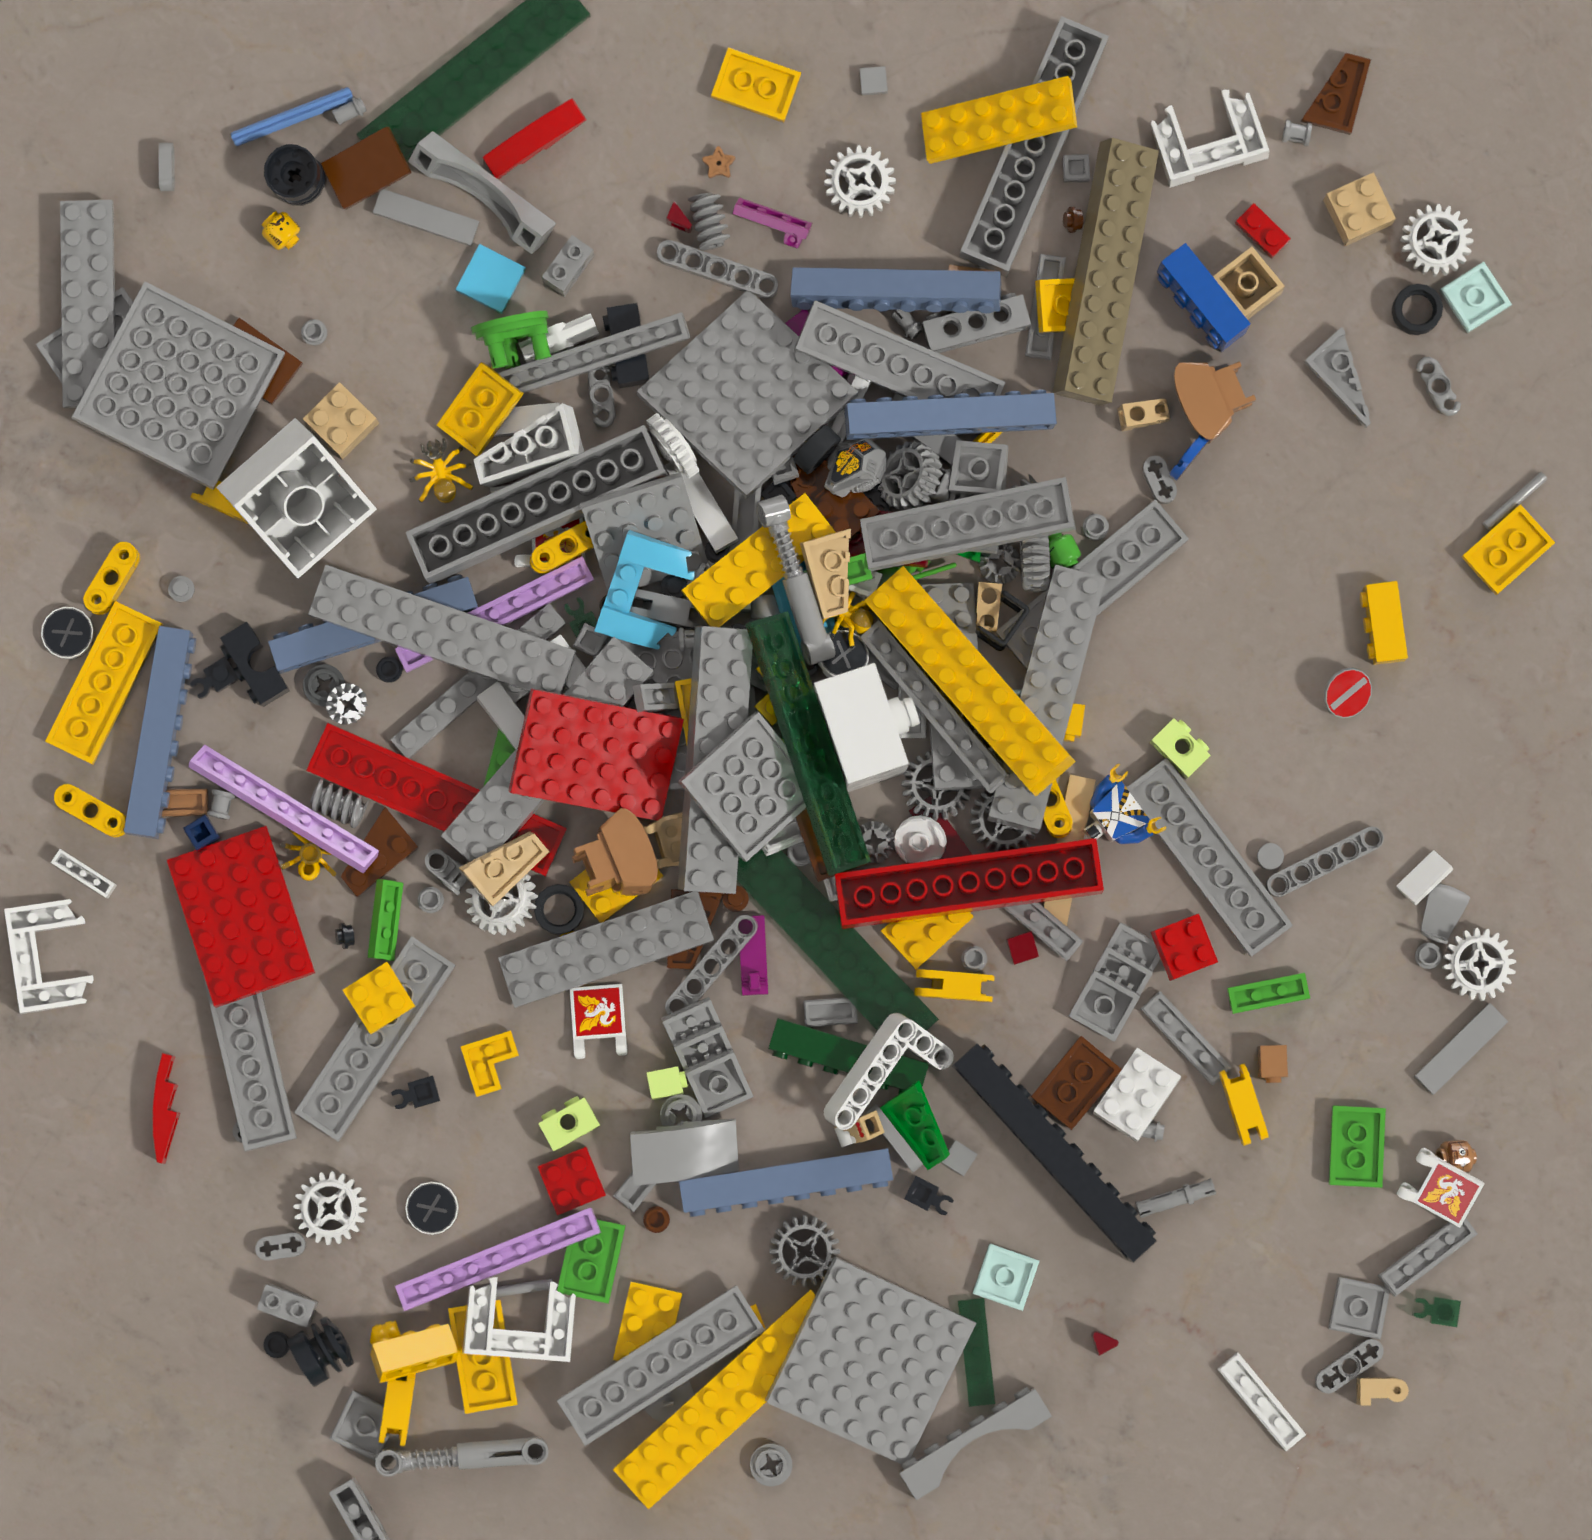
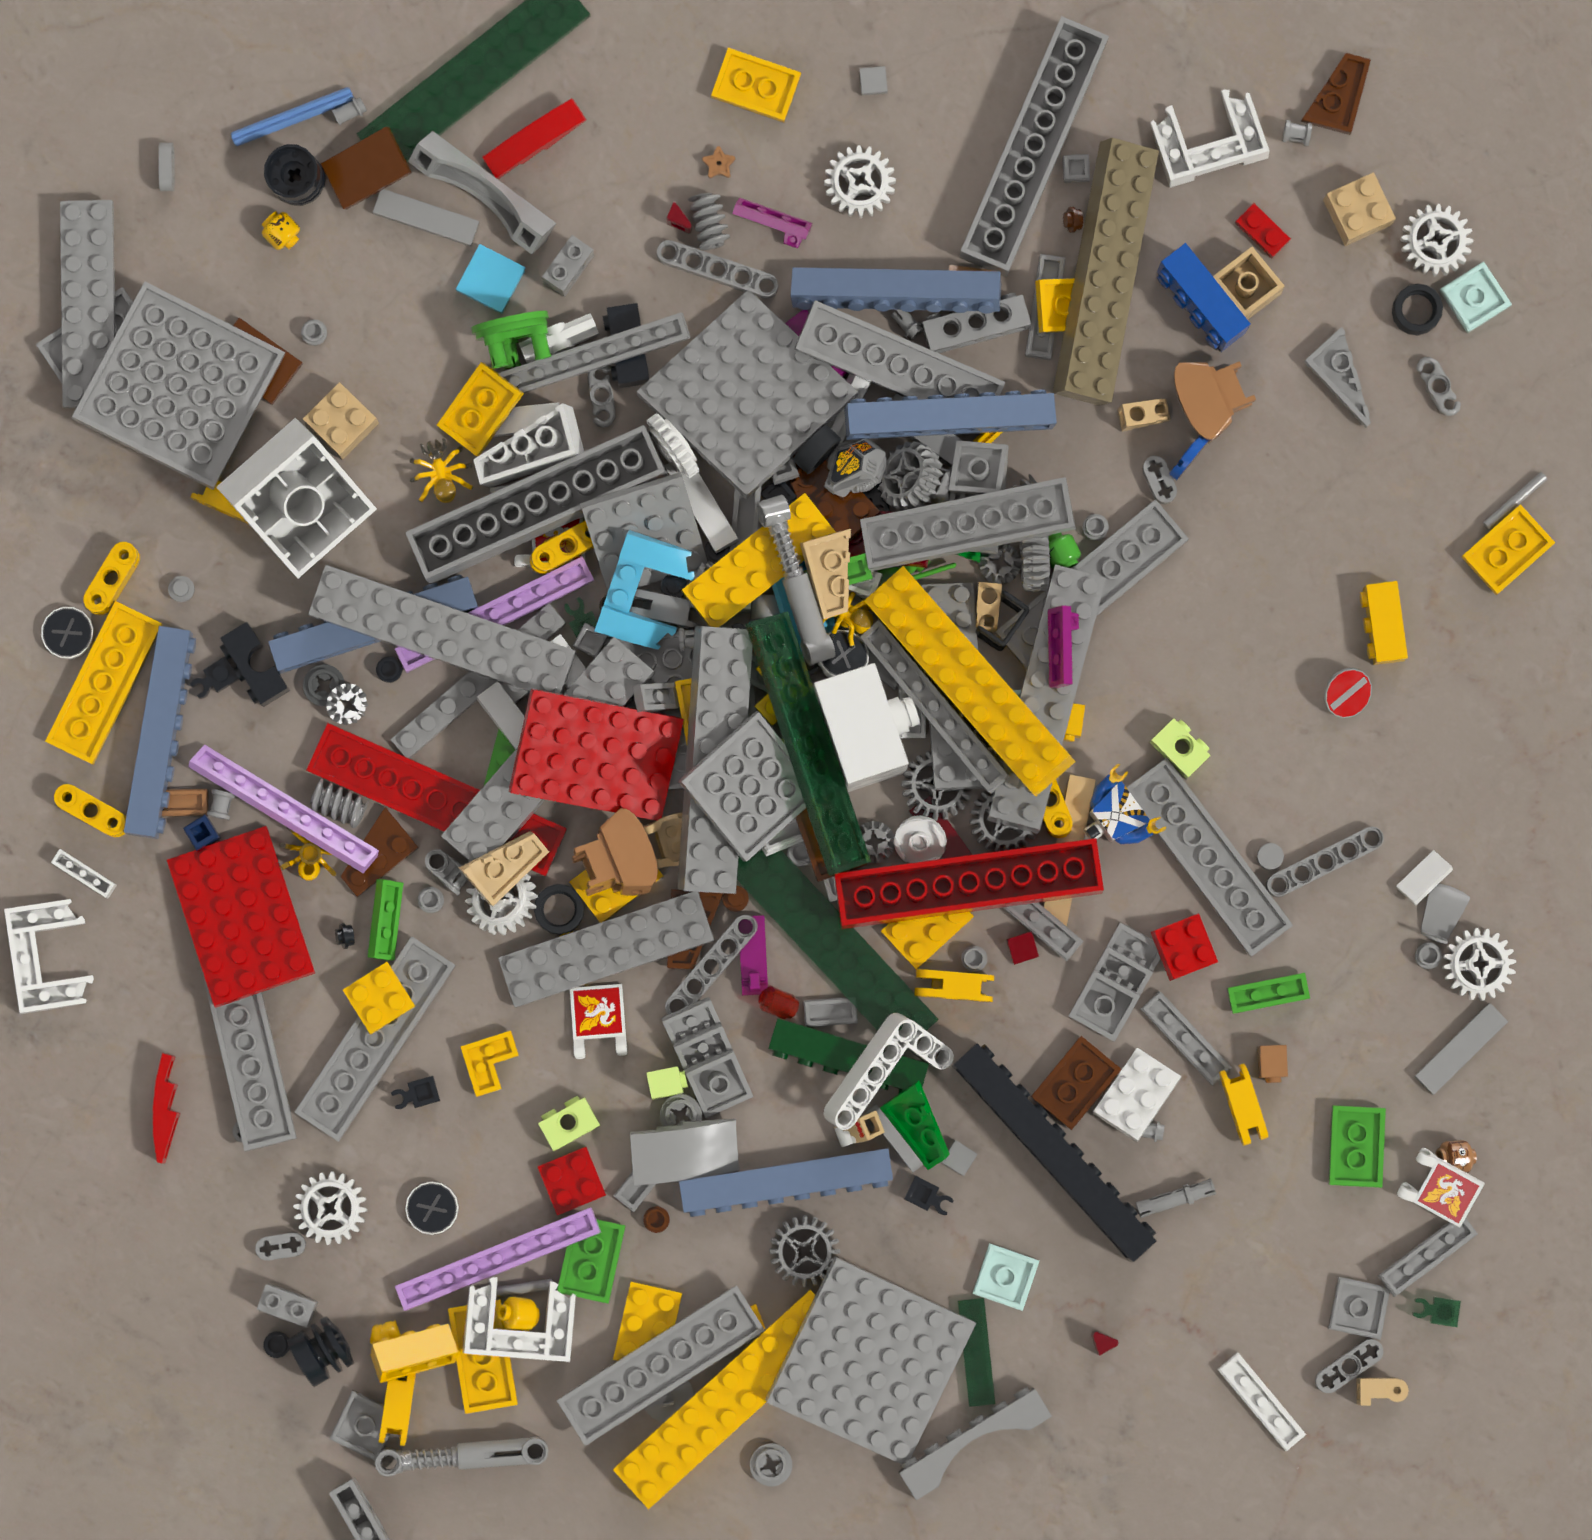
(519, 1314): none -> yellow head
(778, 1002): none -> clear red brick
(999, 119): yellow plate -> none
(1060, 627): none -> magenta hinge

